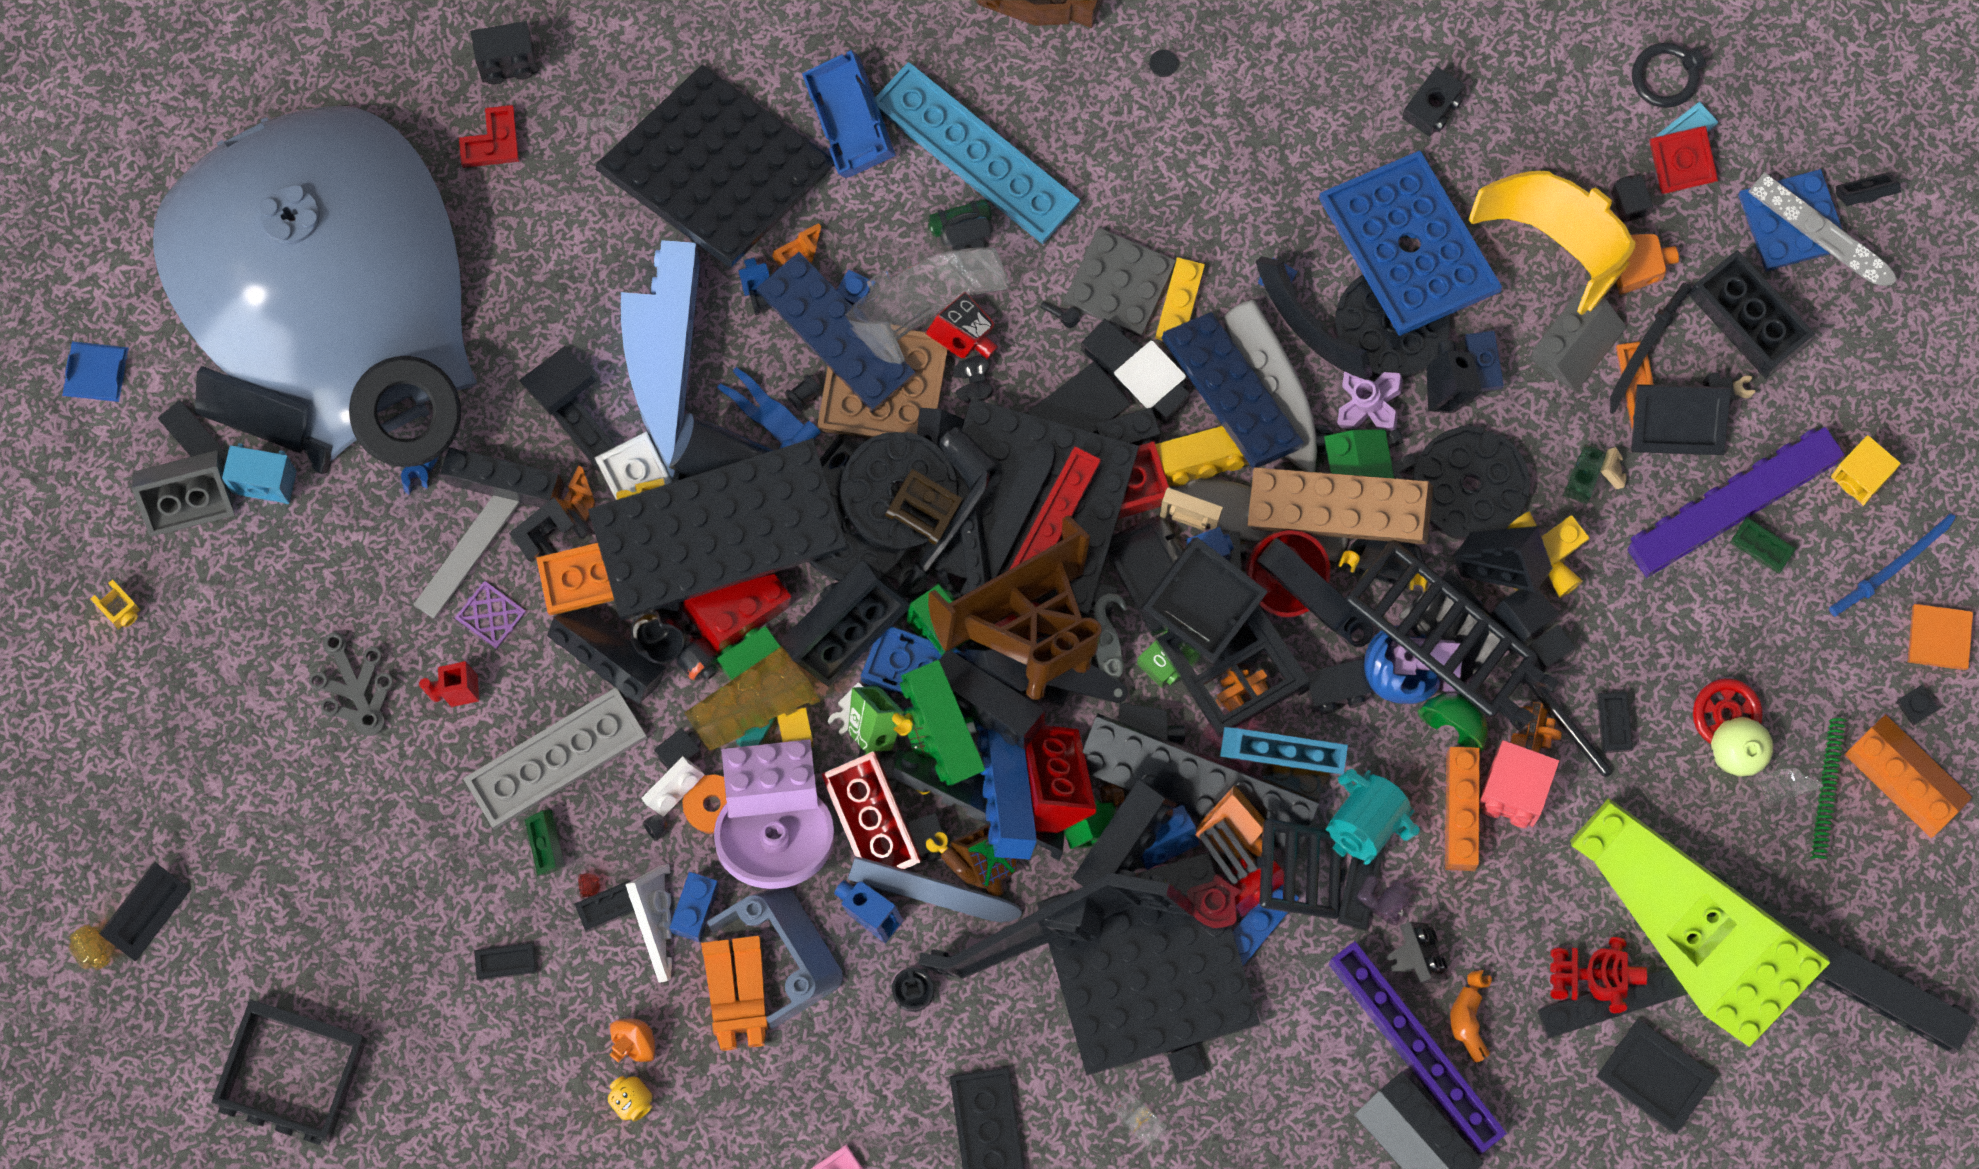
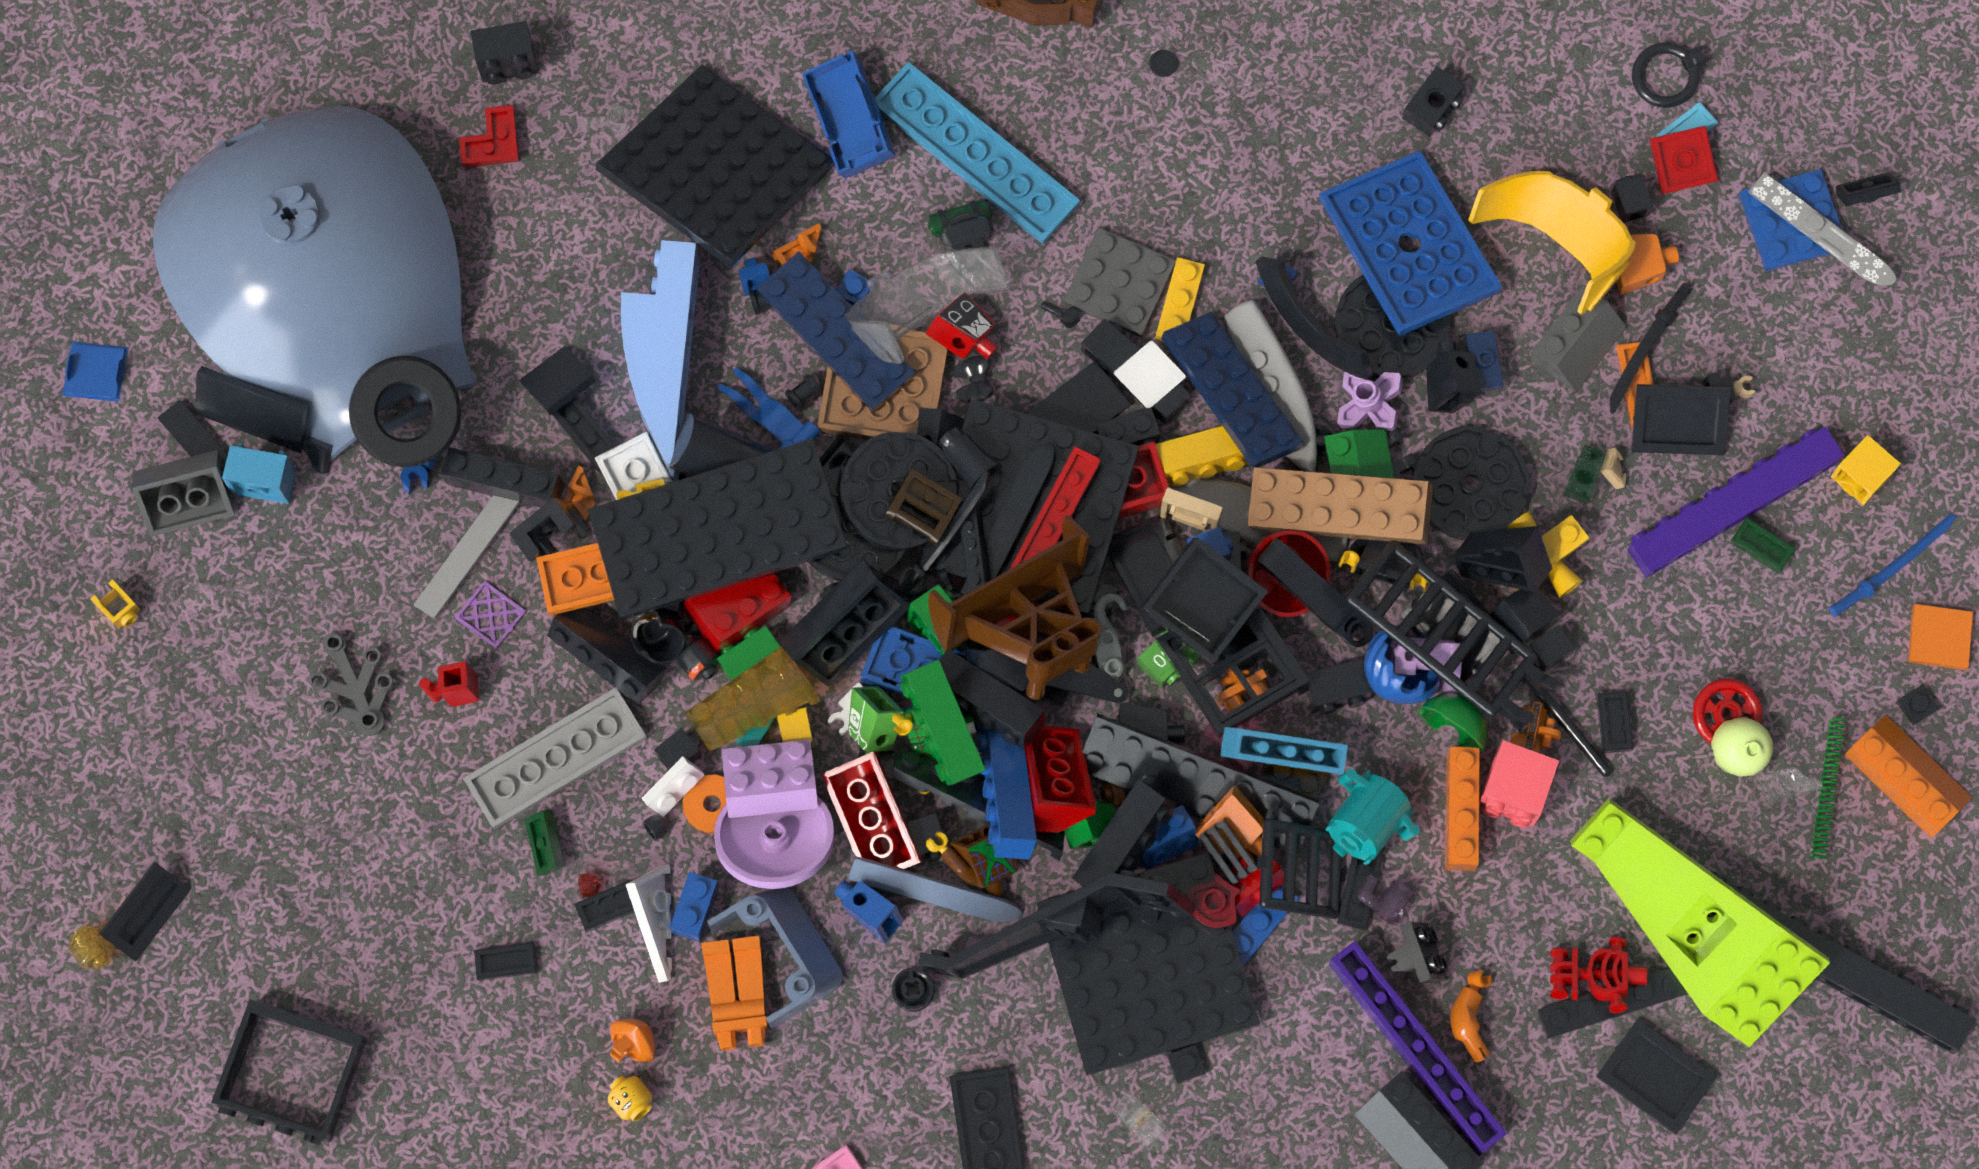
(1751, 314): black brick -> none

